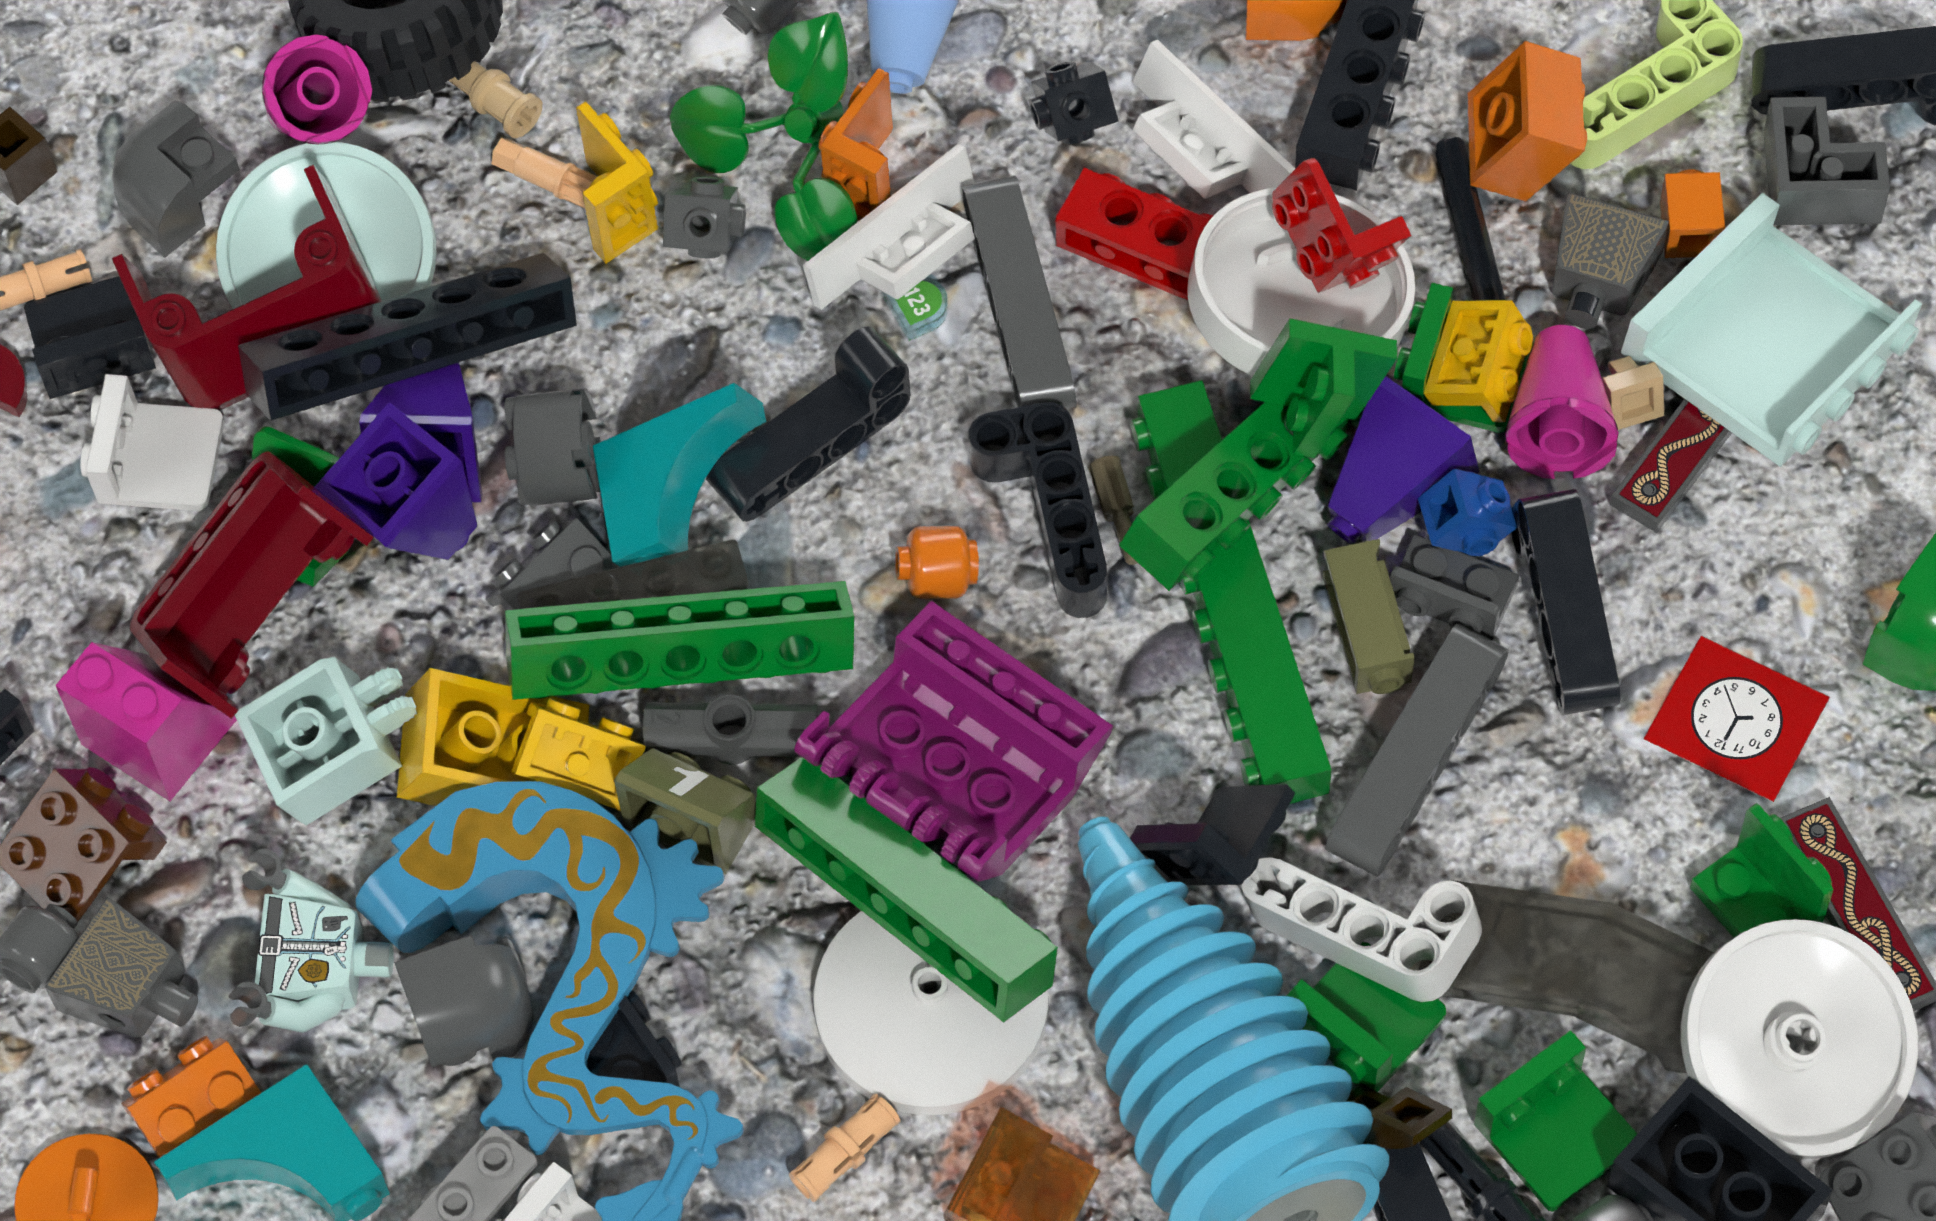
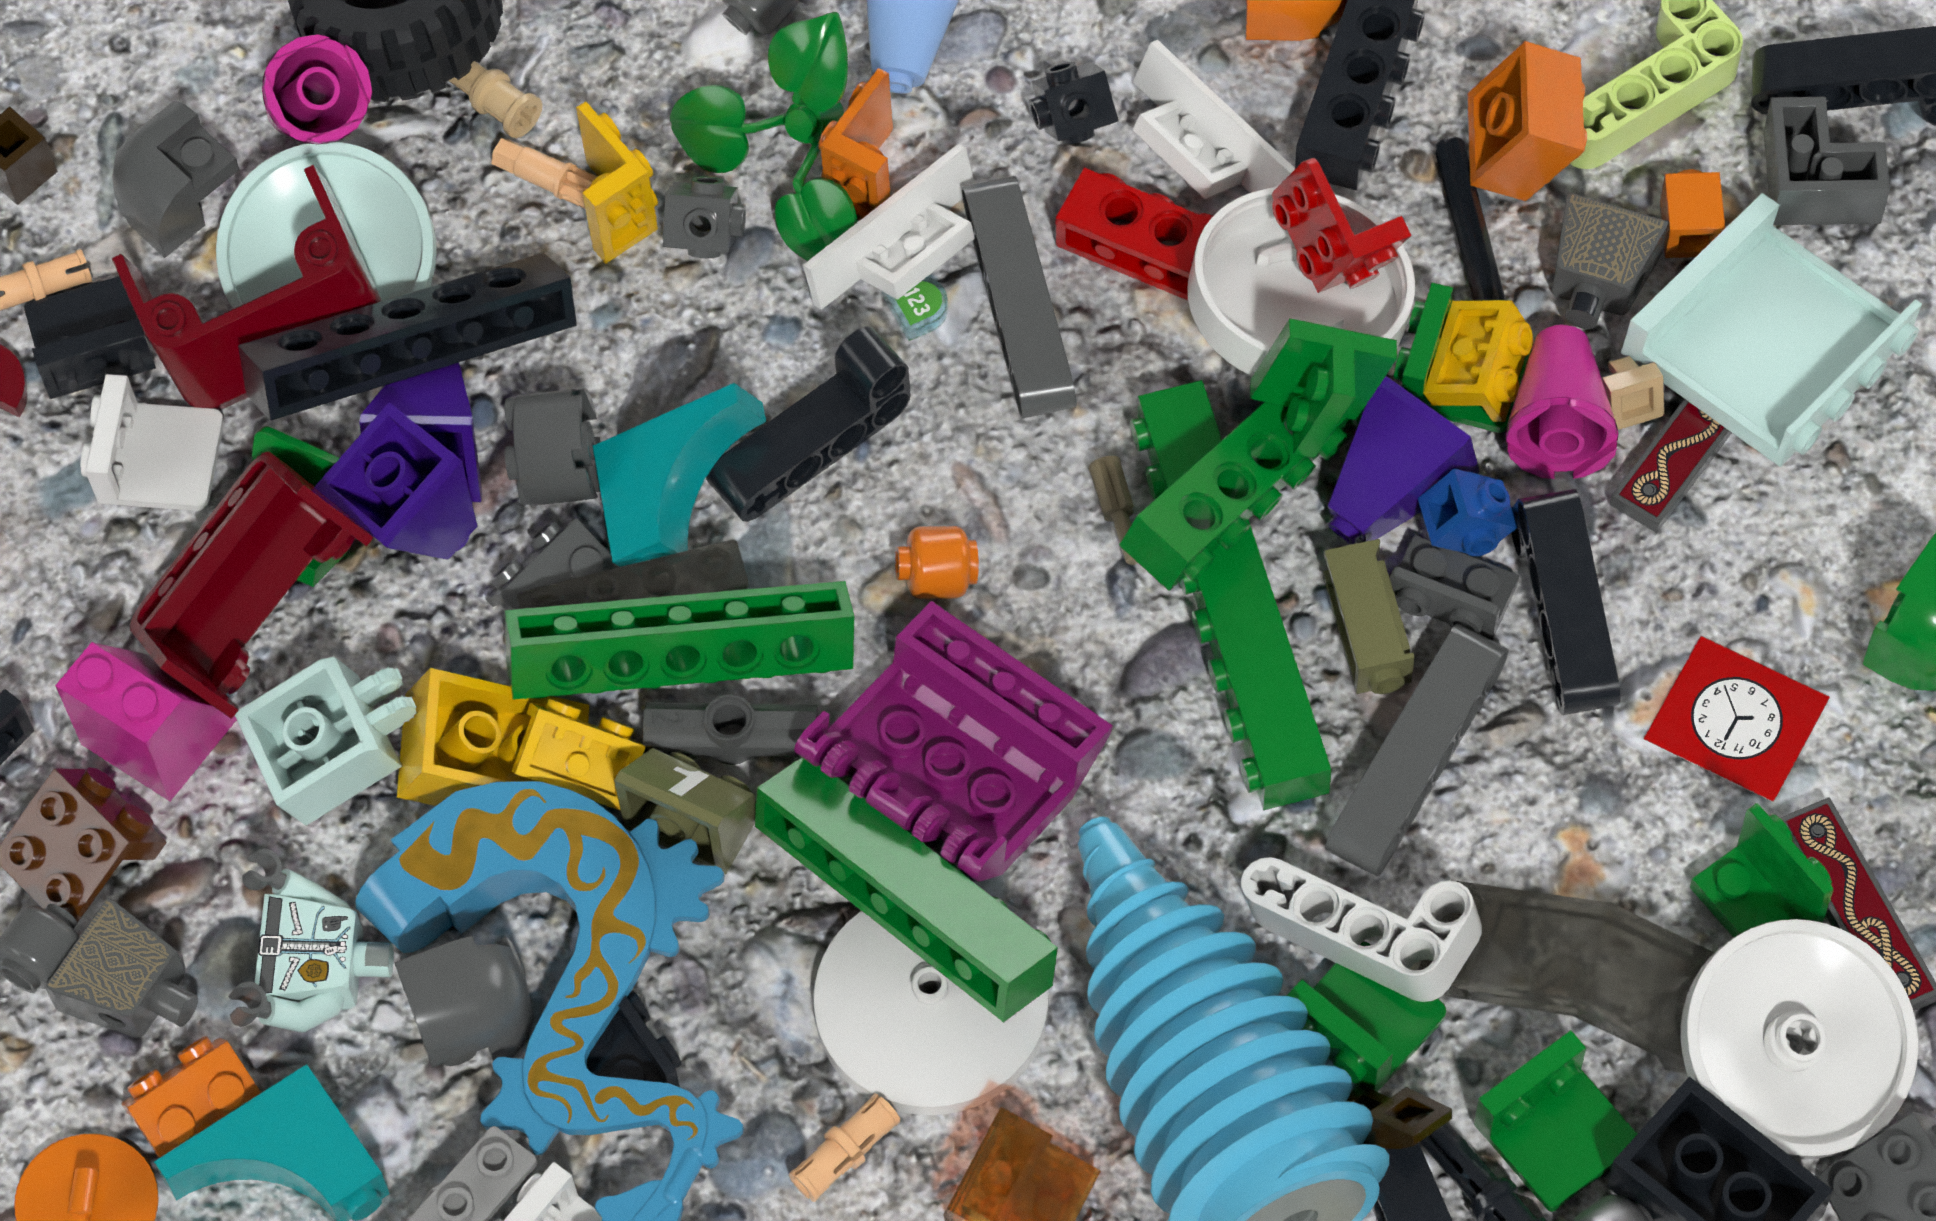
(1057, 509): black beam -> none
(1223, 842): black bracket -> none

